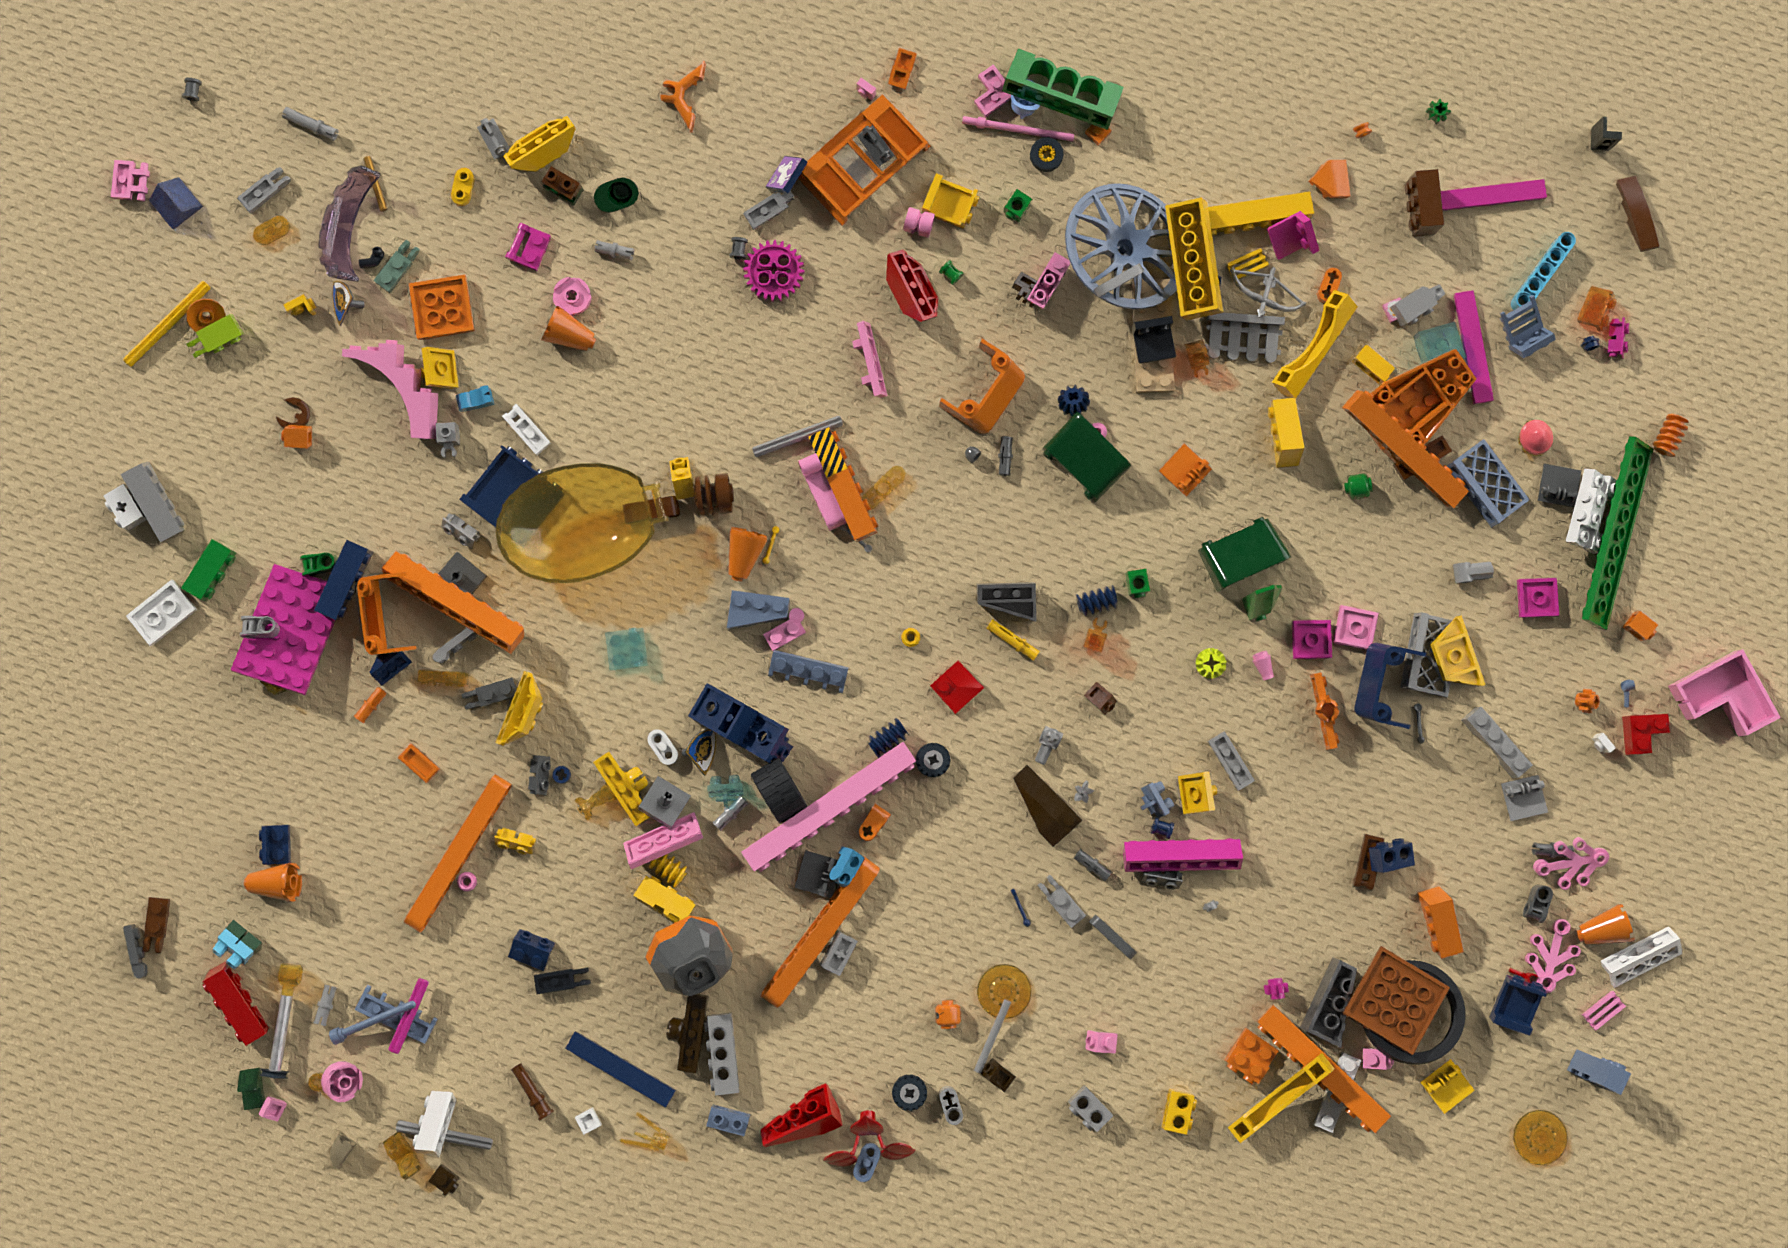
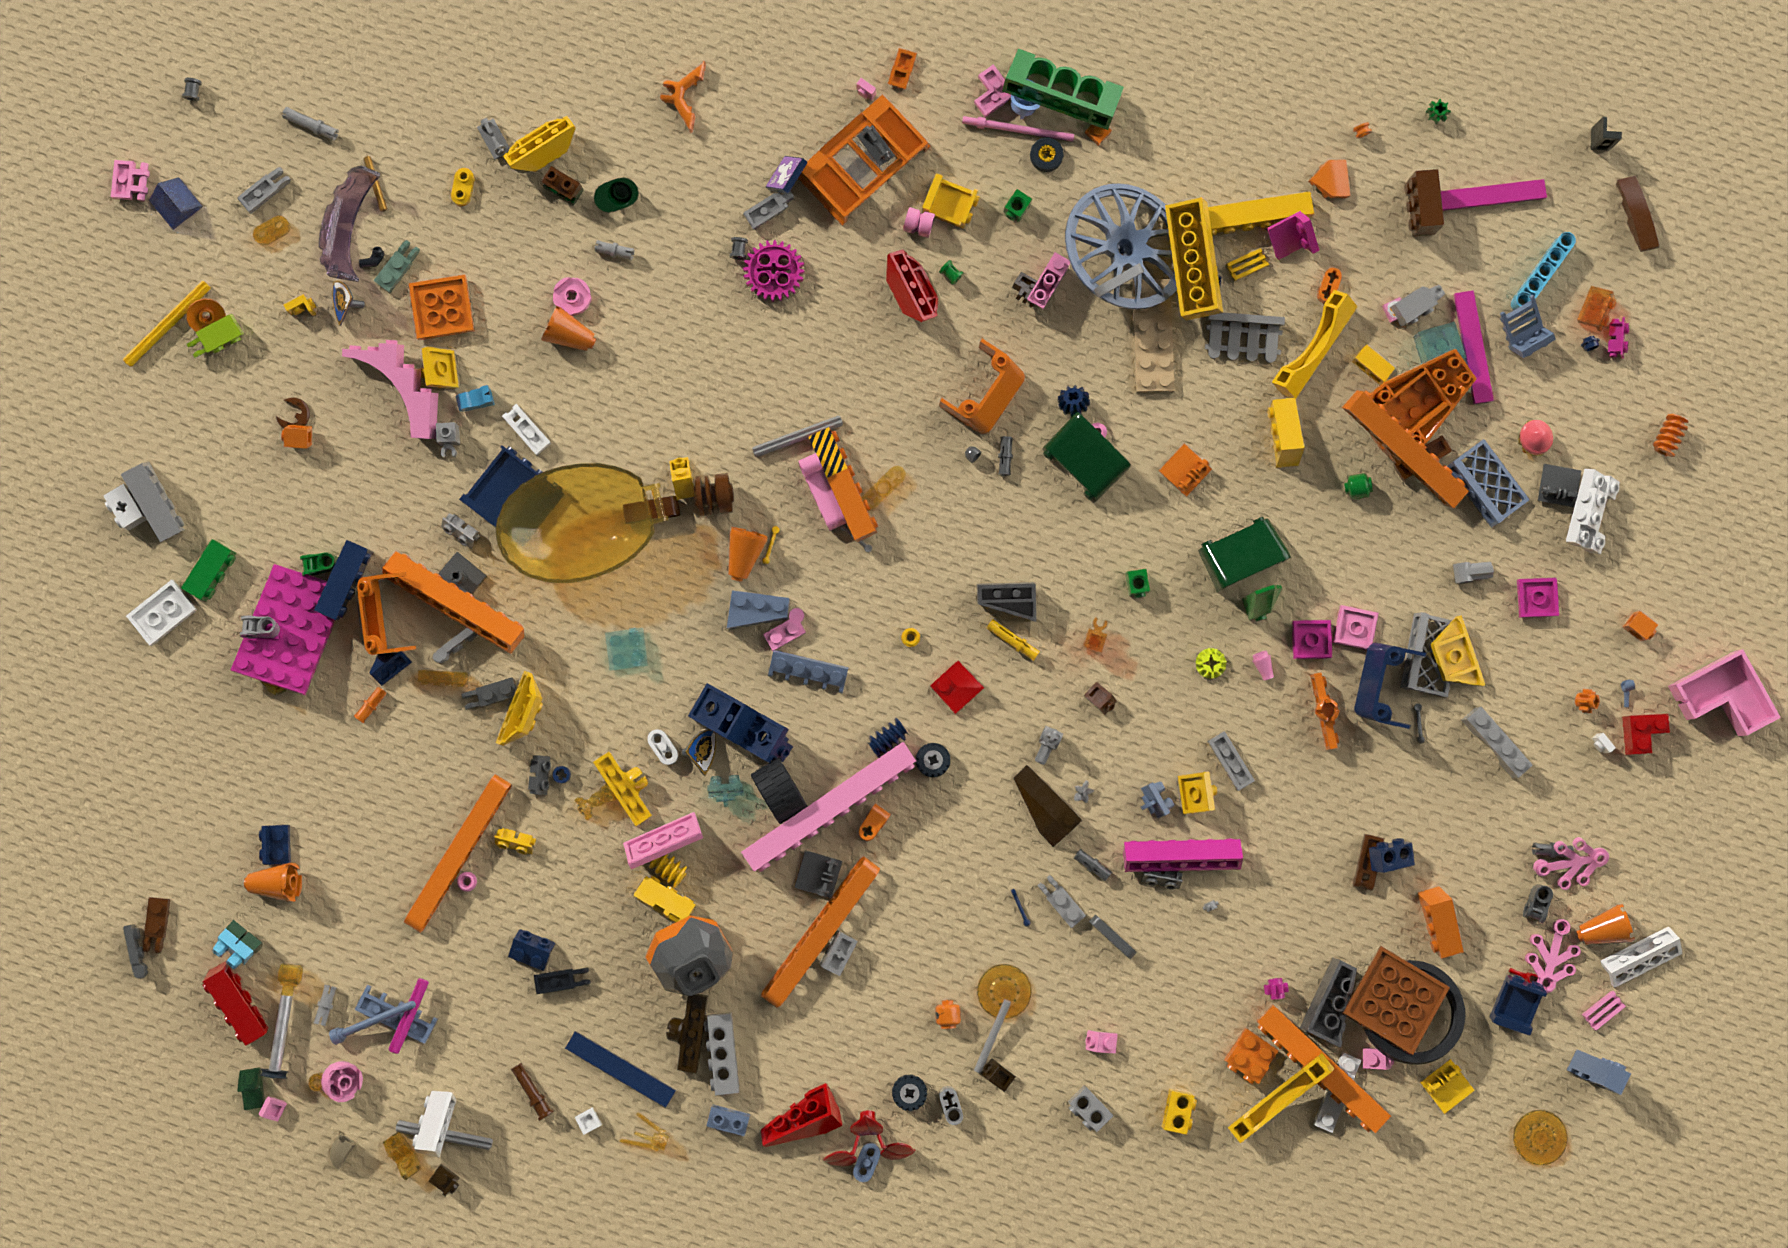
(419, 763): orange tile -> none
(534, 249): dark pink plate -> none
(664, 802): dark grey tile -> none
(730, 813): light grey pin -> none
(846, 866): dark azure leg -> none
(875, 375): bright pink hinge -> none
(1097, 600): dark blue piece -> none
(1154, 339): black bracket -> none
(1162, 828): dark blue bush -> none
(1197, 356): clear orange brick -> none
(1269, 283): light grey piece -> none
(1524, 797): light grey hinge -> none
(1617, 533): green plate -> none

